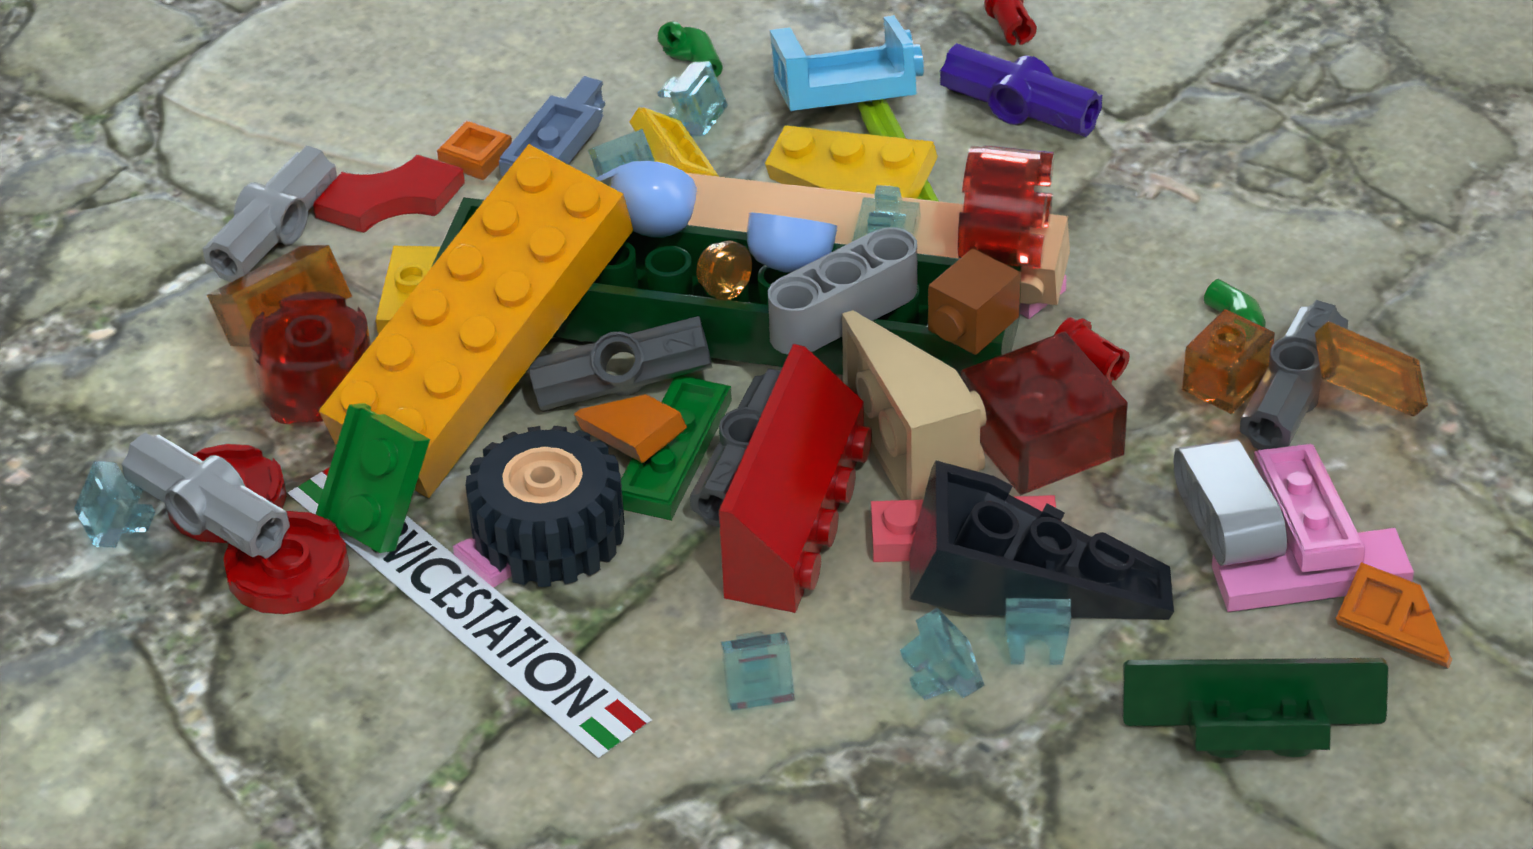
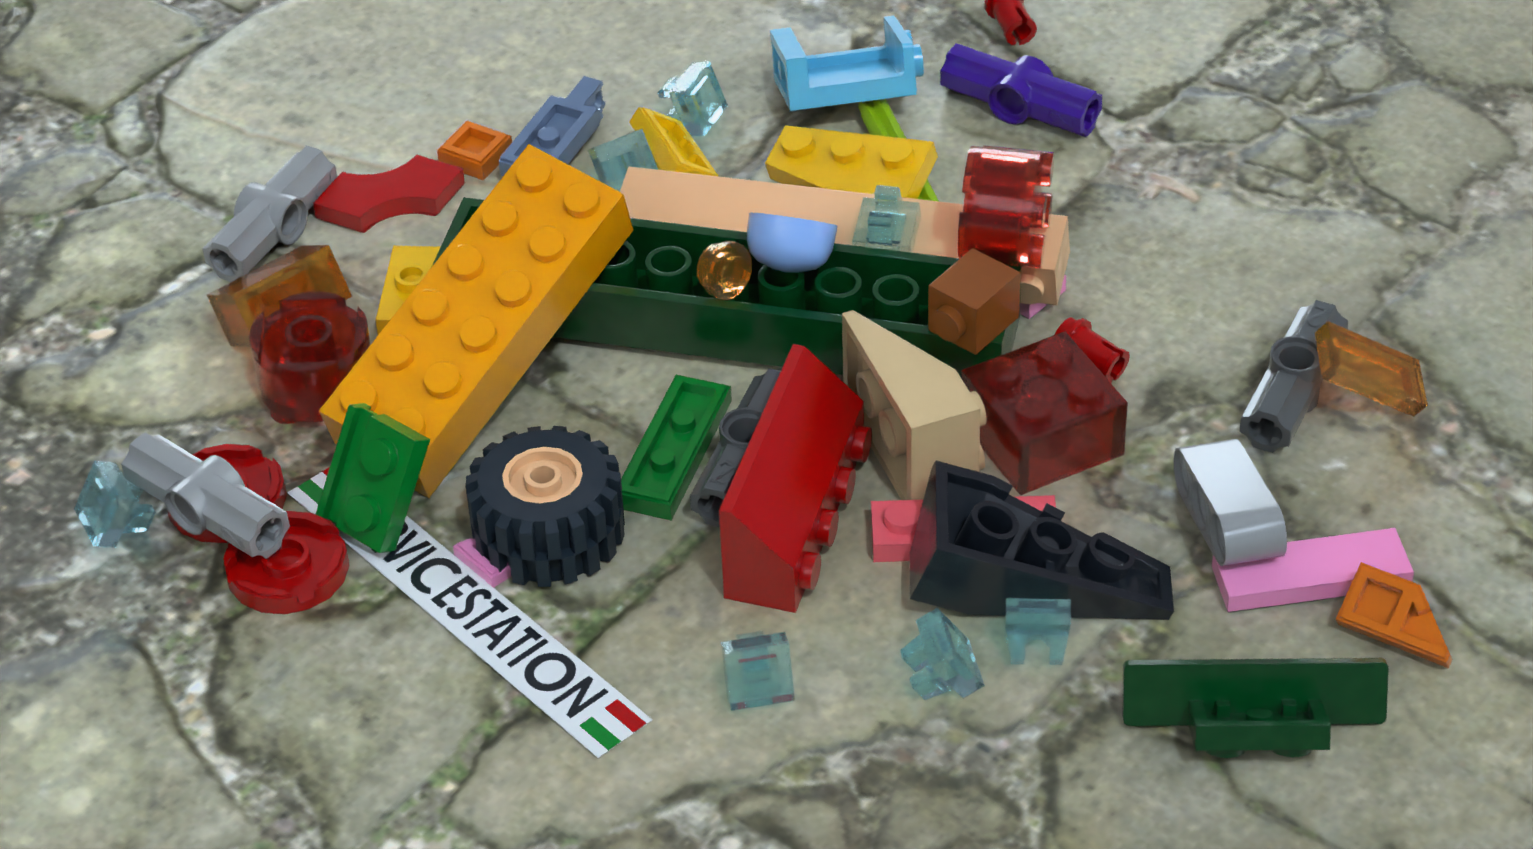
(582, 373): dark grey piece -> none
(633, 425): orange tile -> none
(656, 196): light blue cap -> none
(688, 45): green arm -> none
(863, 276): light grey beam -> none
(1224, 296): green arm -> none
(1227, 361): clear orange brick -> none
(1312, 510): bright pink tile -> none

